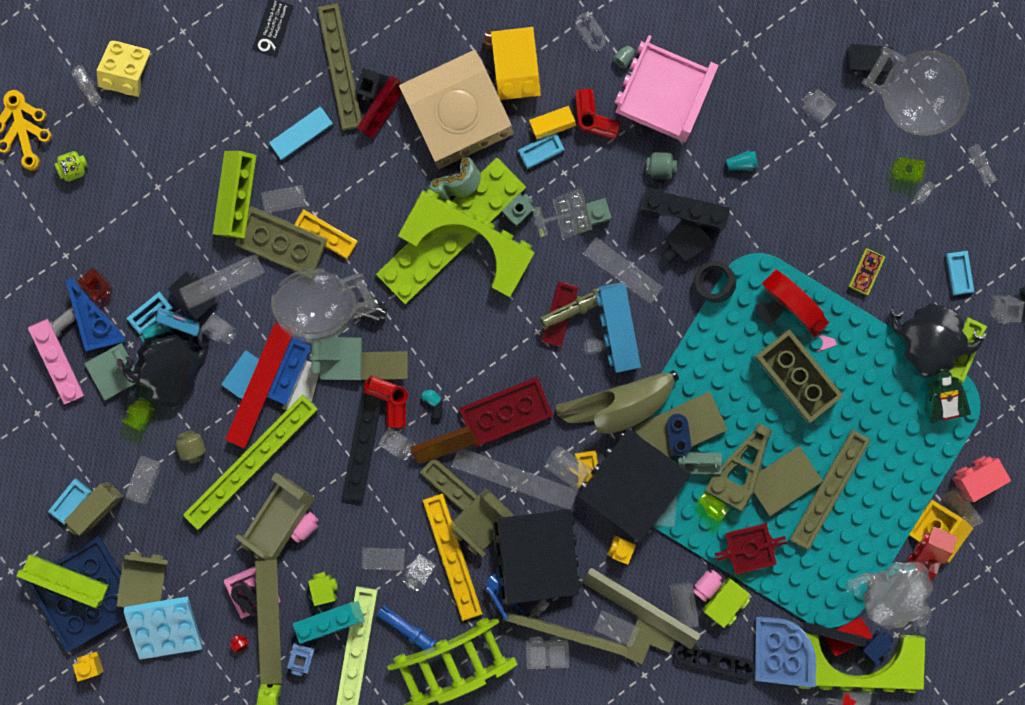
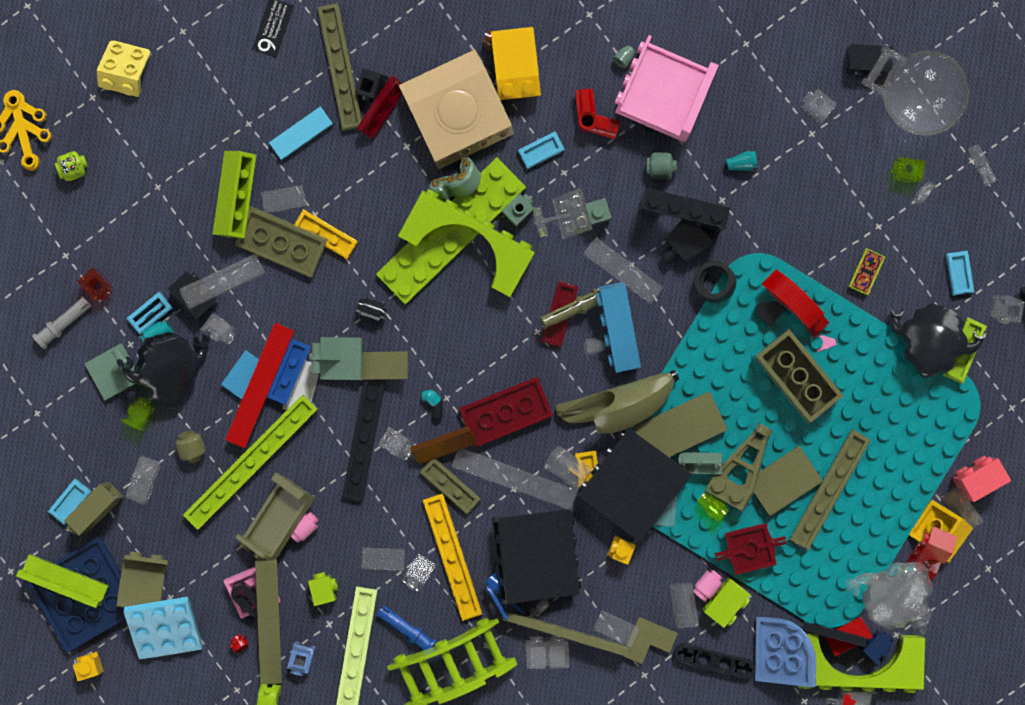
(56, 361): bright pink plate -> none
(86, 85): clear axle -> none
(92, 322): blue wing -> none
(177, 321): dark azure tile -> none
(319, 304): clear windscreen -> none
(328, 622): teal brick -> none
(394, 408): red piece -> none
(475, 521): olive panel -> none
(552, 122): yellow tile -> none
(595, 29): clear beam -> none
(641, 608): olive tile -> none
(676, 435): dark blue plate -> none
(946, 399): torso -> none

